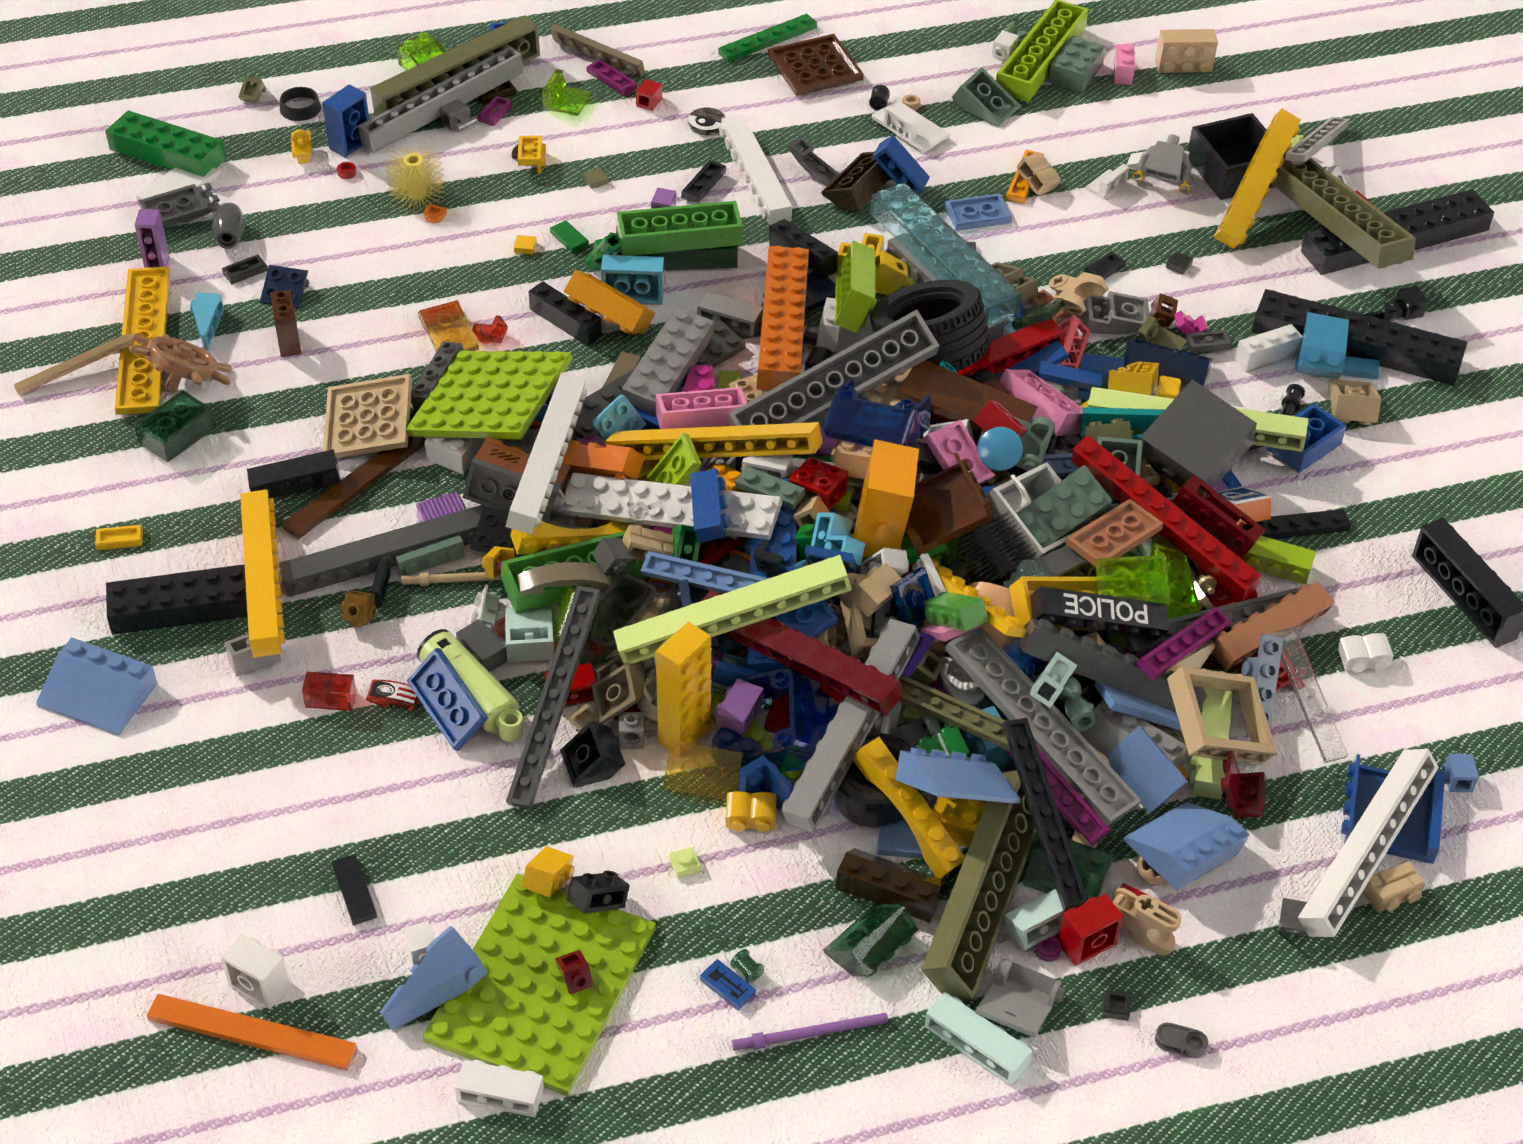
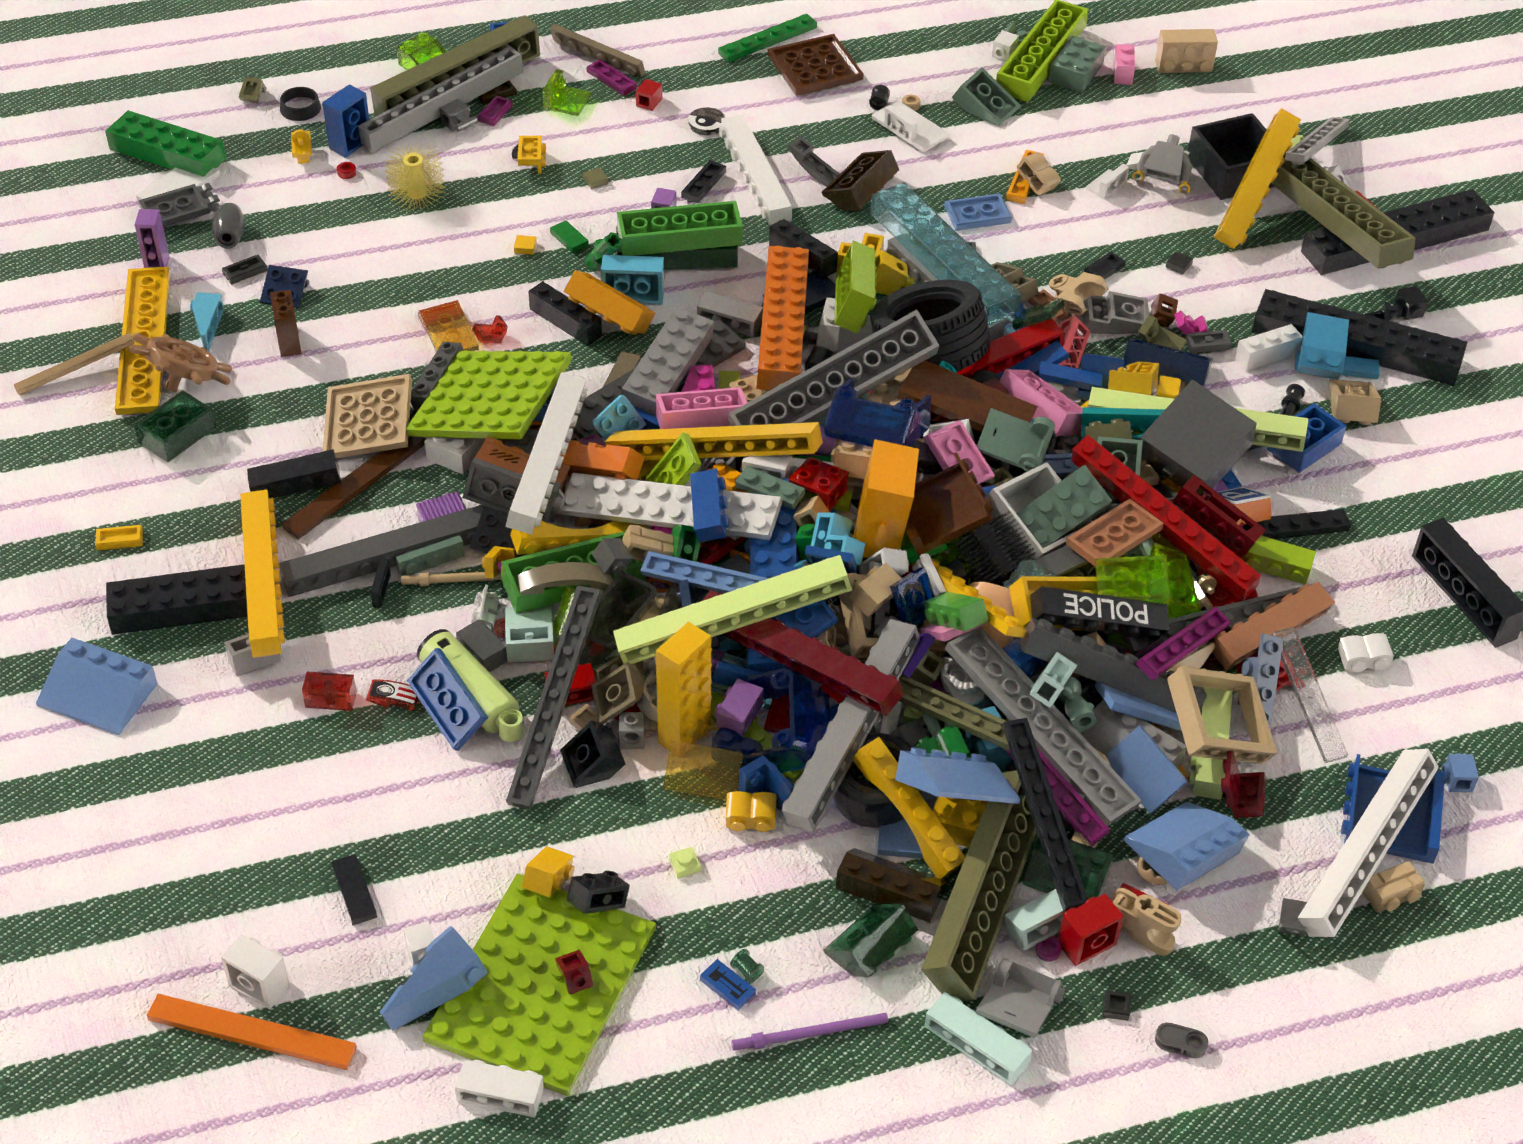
(358, 608): pearl gold brick -> none
(434, 213): orange tile -> none
(639, 510): clear plant -> none
(768, 562): black bracket -> none
(900, 164): blue brick -> none
(995, 415): red panel -> none
(1000, 448): dark azure dish -> none
(1017, 497): white bracket -> none

